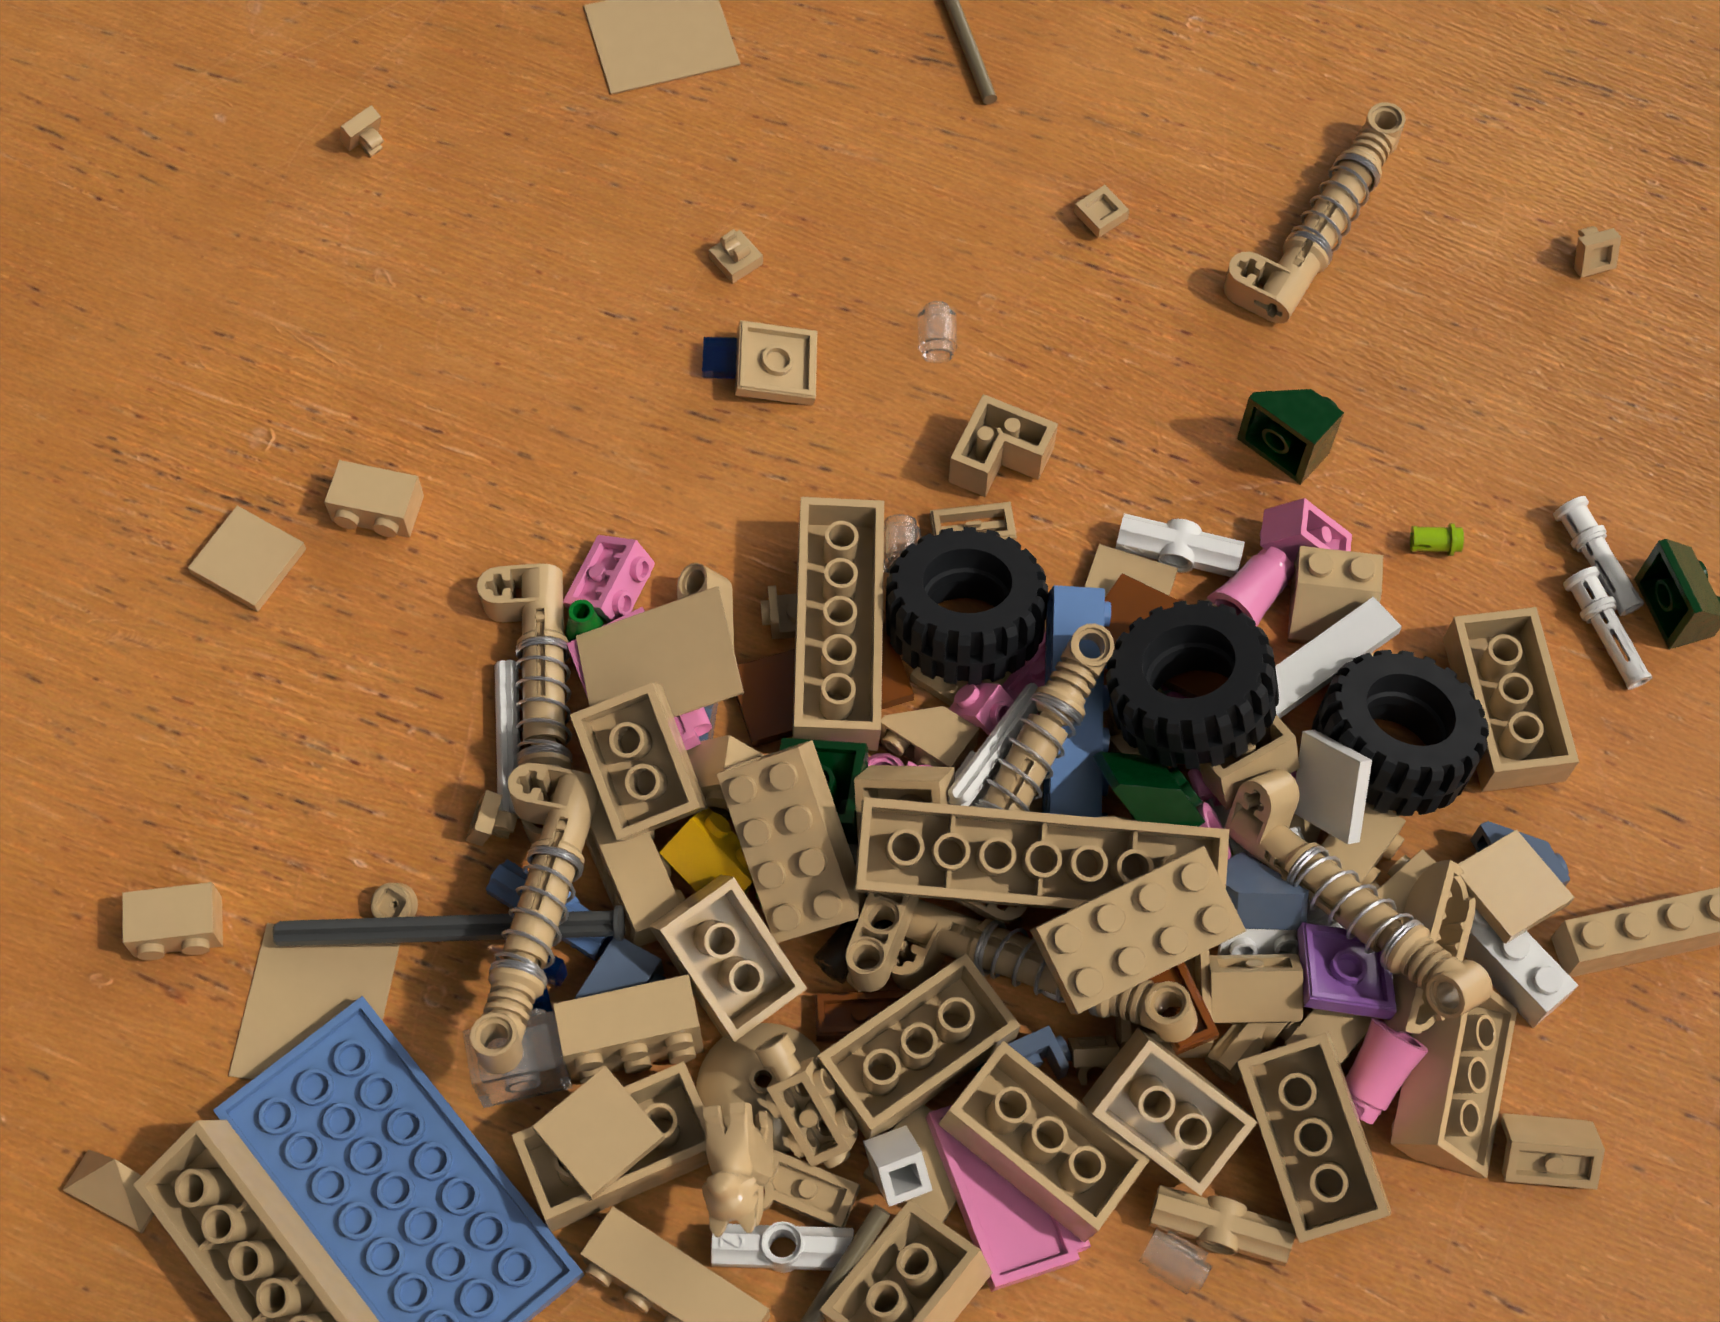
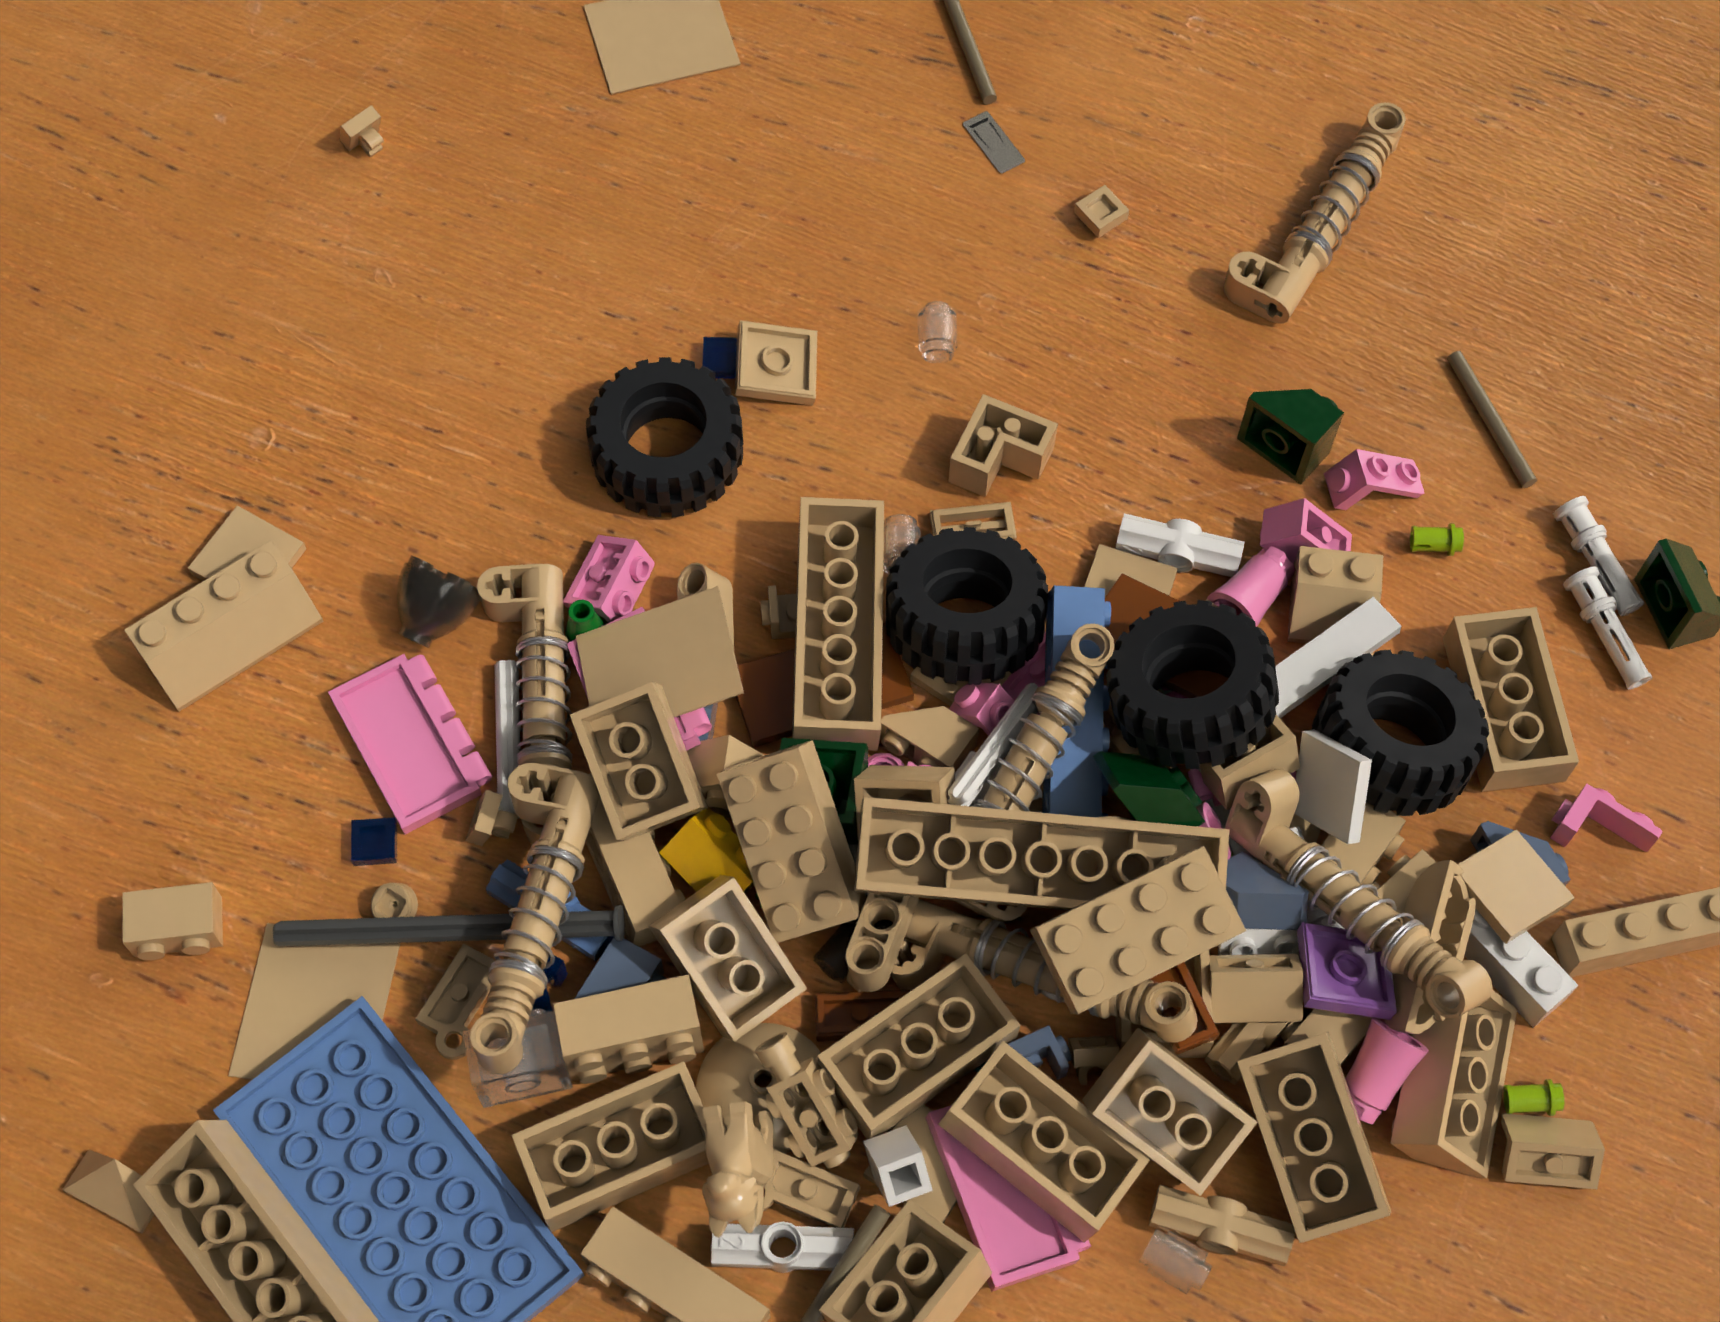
(224, 625): none -> tan slope
(374, 499): tan brick -> none
(374, 841): none -> clear blue tile
(406, 744): none -> bright pink hinge
(432, 602): none -> clear smoke piece
(457, 999): none -> tan hinge
(598, 1132): tan tile -> none
(656, 393): none -> black tyre
(735, 255): tan tile -> none
(994, 142): none -> clear smoke sticker
(1370, 471): none -> bright pink bracket
(1492, 419): none -> dark tan bar
(1534, 1098): none -> lime pin
(1596, 251): tan tile -> none
(1604, 809): none -> bright pink bracket

